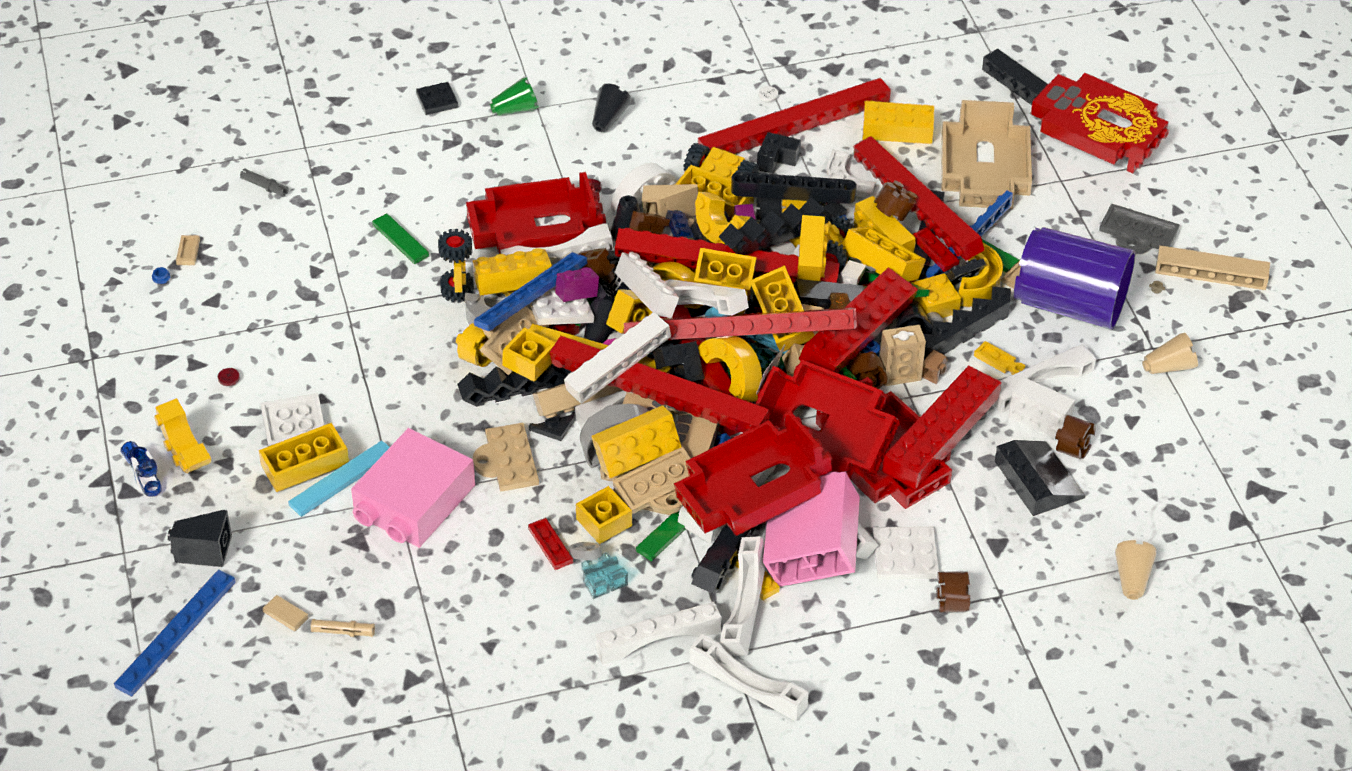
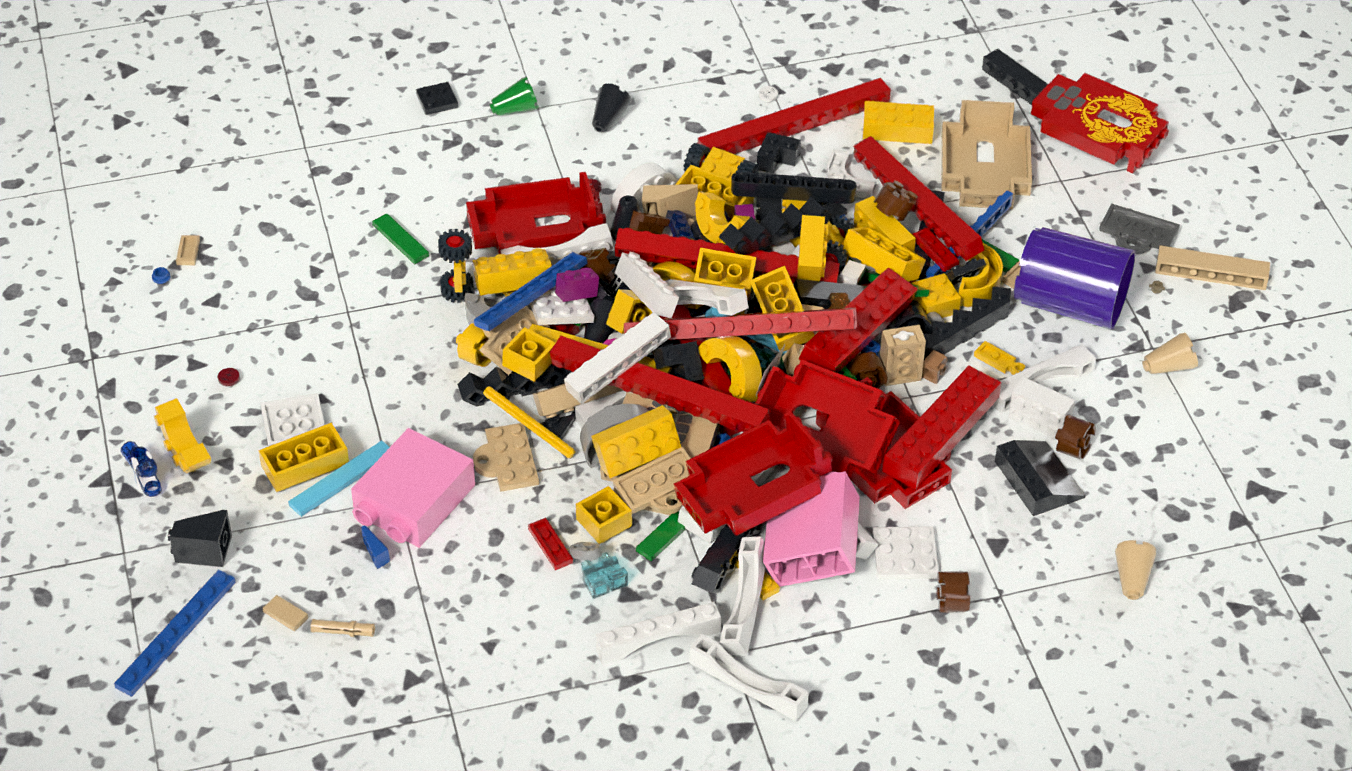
(268, 184): dark grey pin -> none
(376, 549): none -> blue slope
(529, 422): none -> yellow axle

